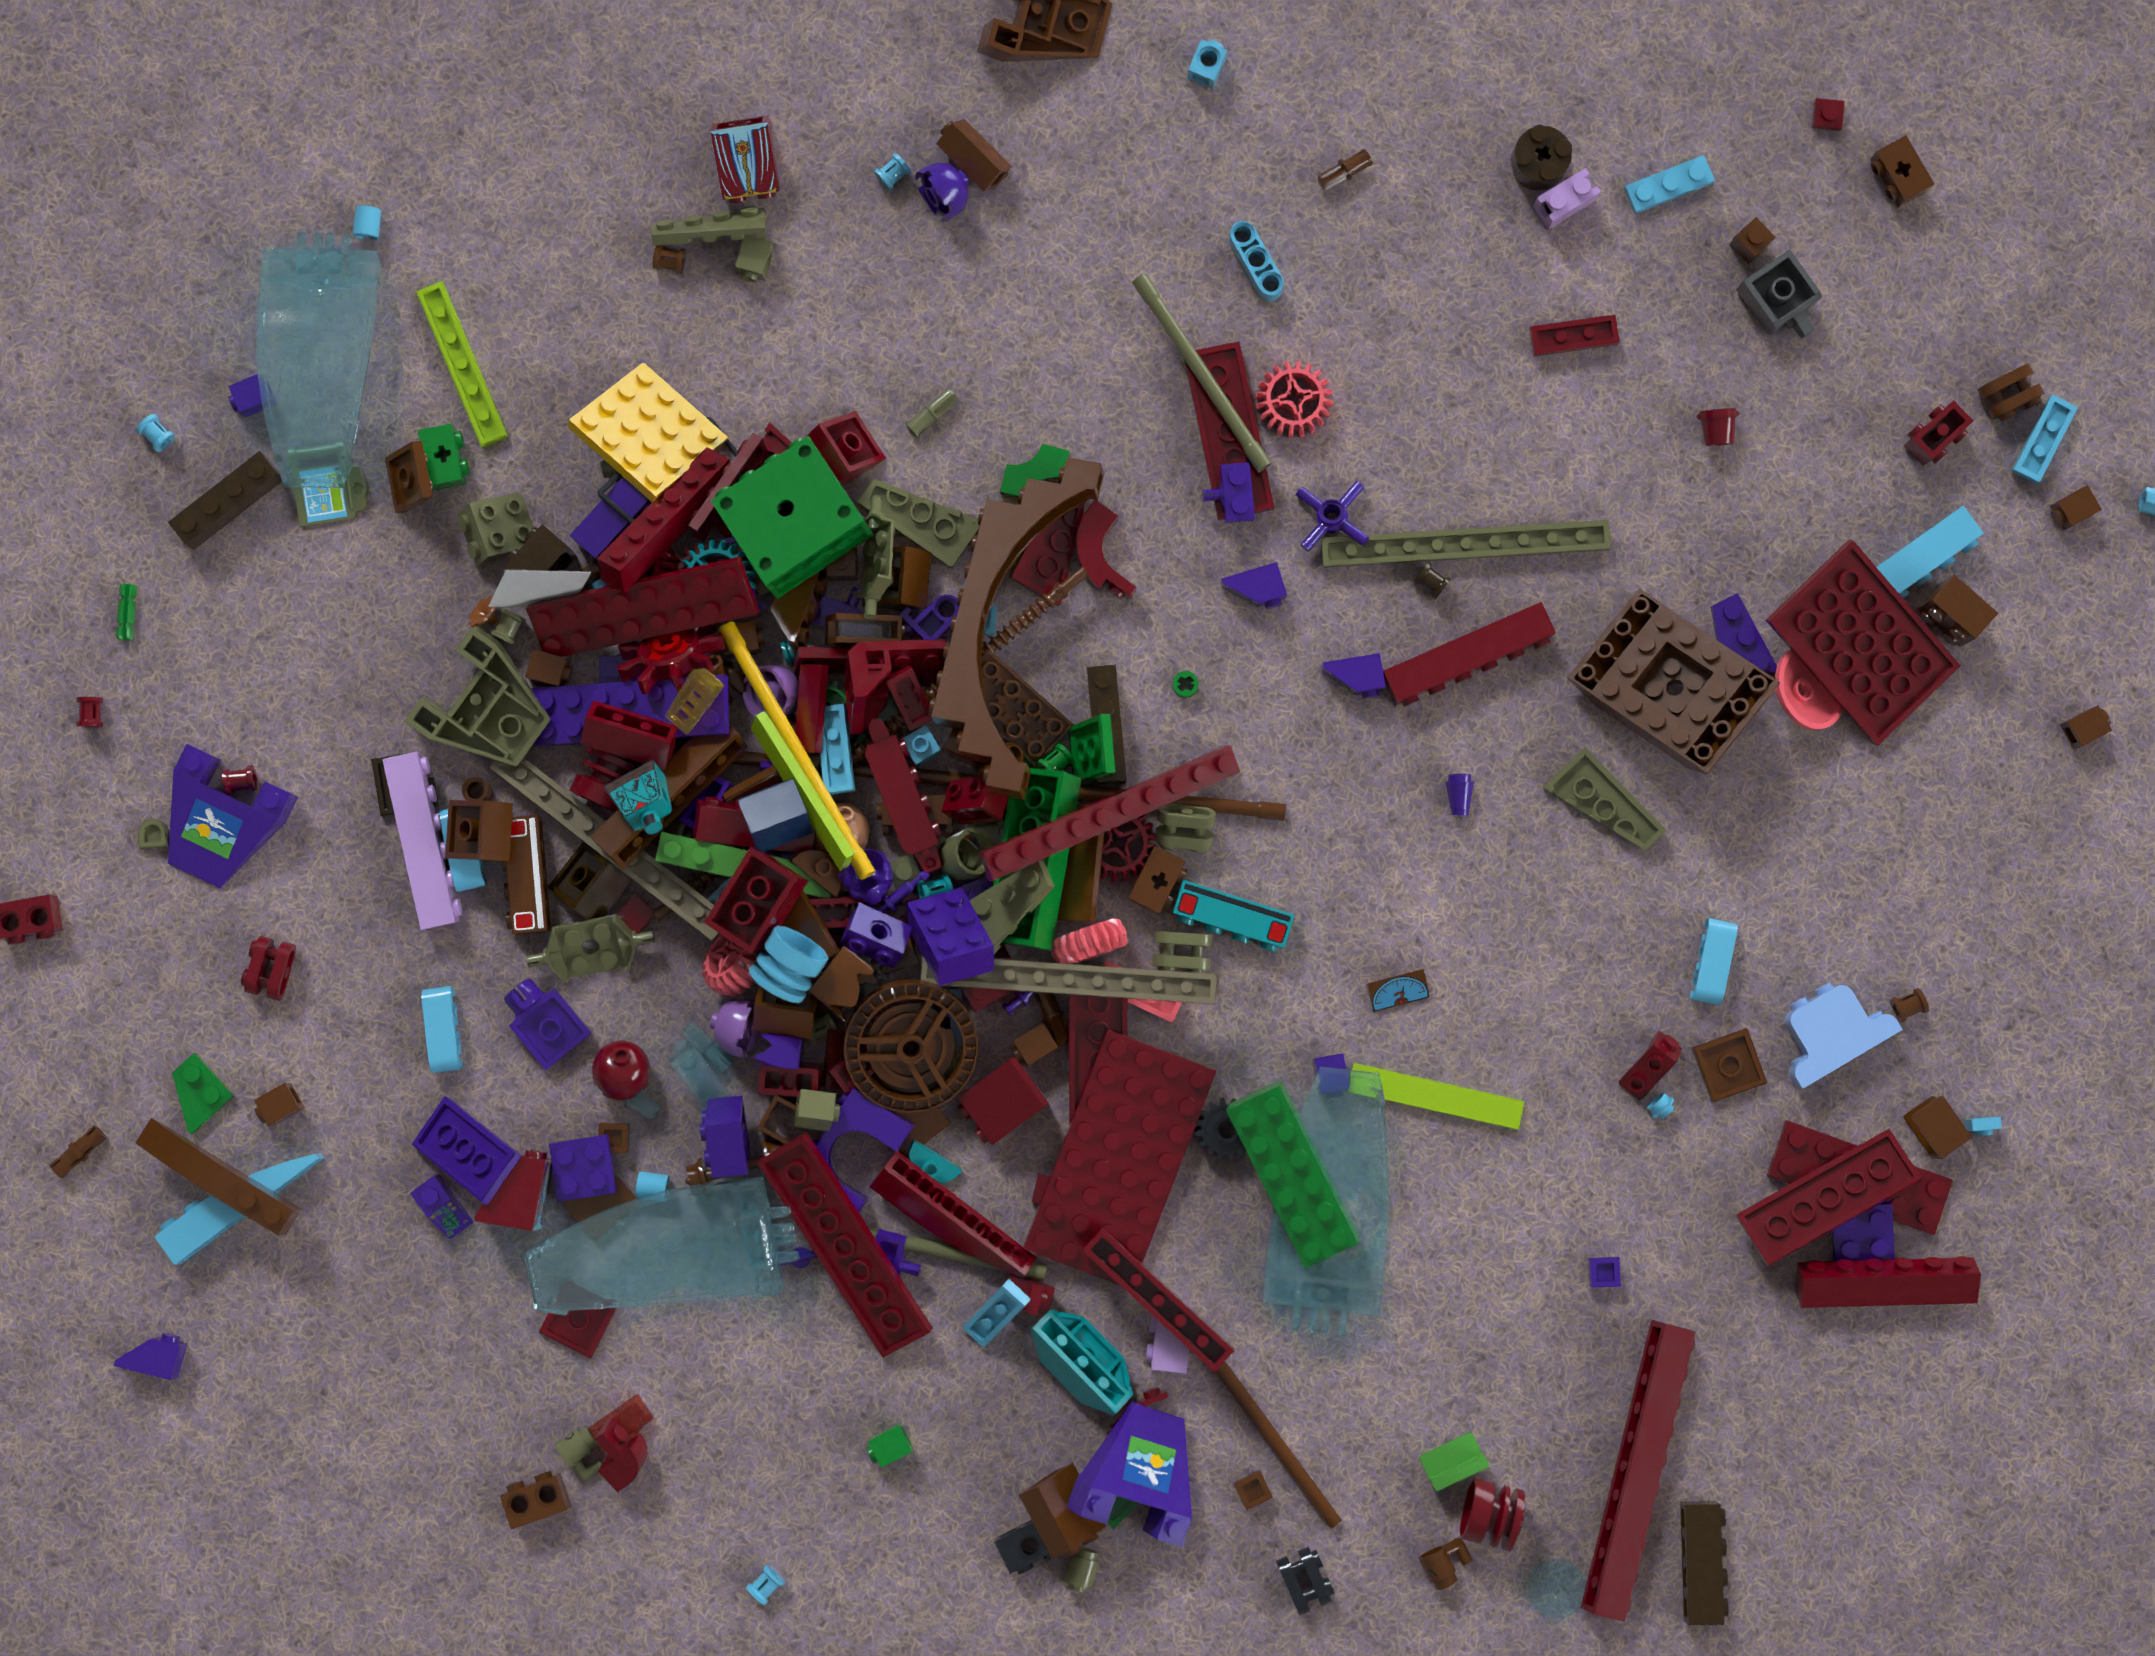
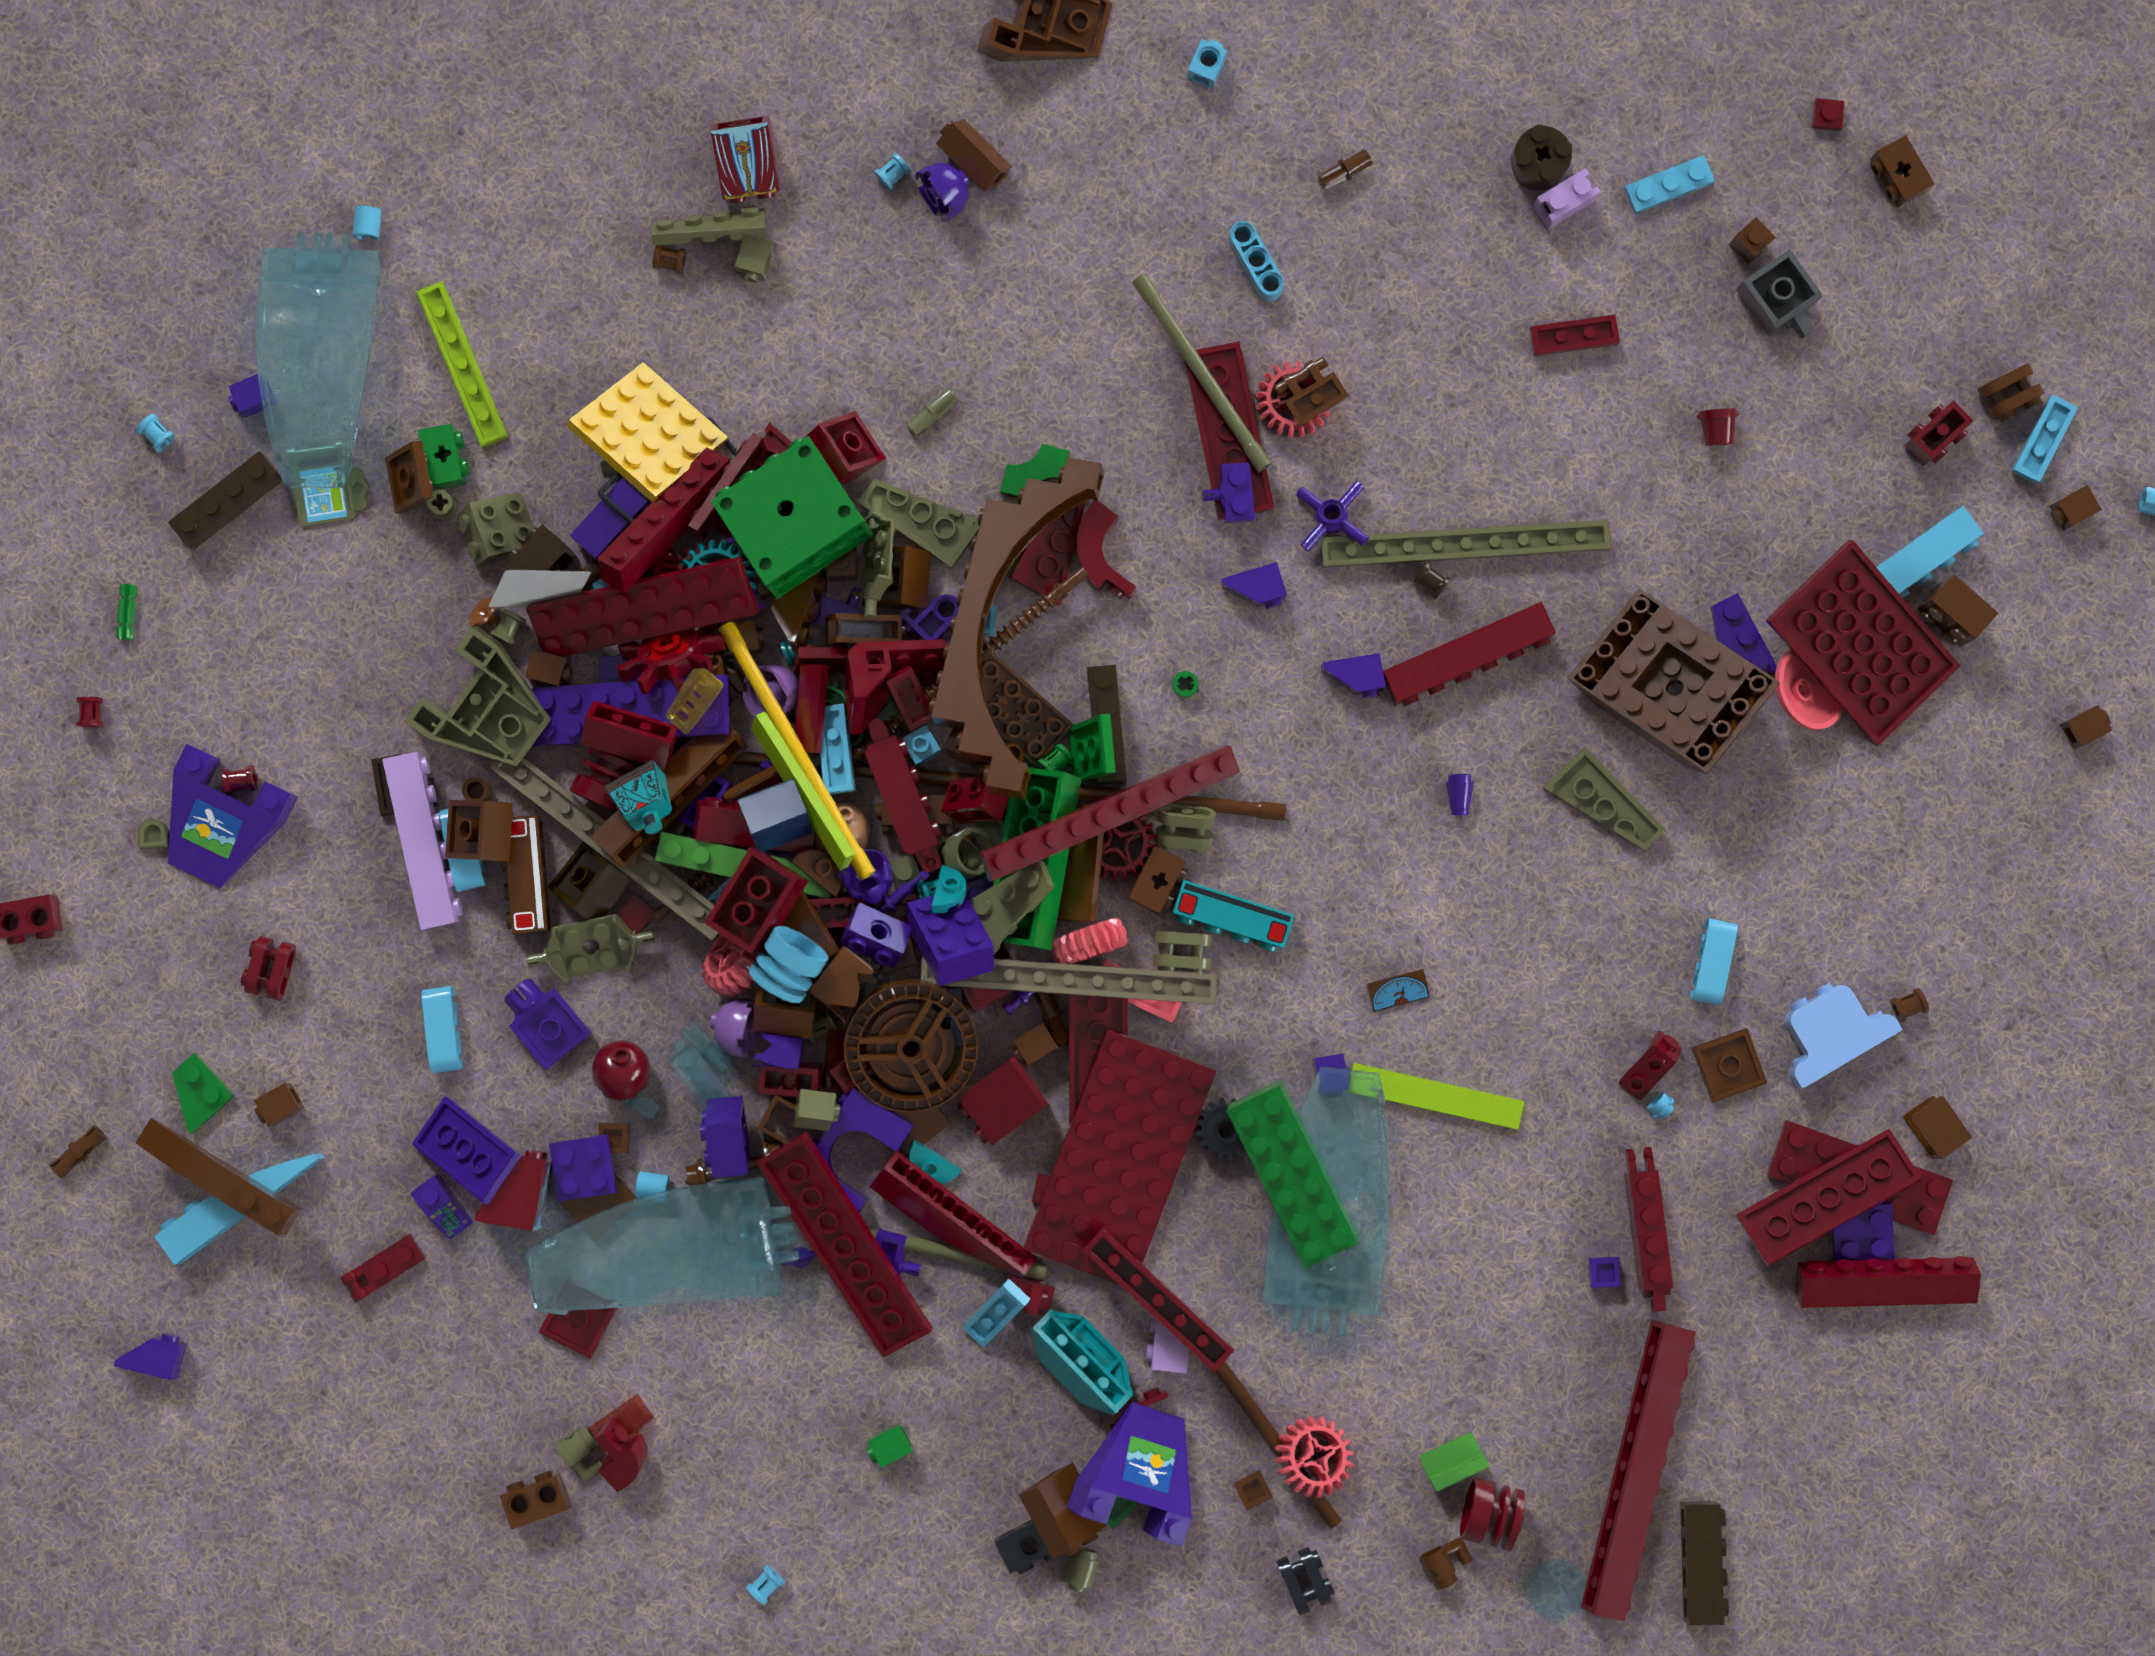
(384, 1267): none -> dark red plate
(448, 509): none -> olive bush
(949, 890): none -> teal plate
(1309, 1445): none -> coral gear
(1315, 399): none -> reddish brown plate
(1648, 1229): none -> dark red hinge
(1983, 1126): medium azure plate -> none

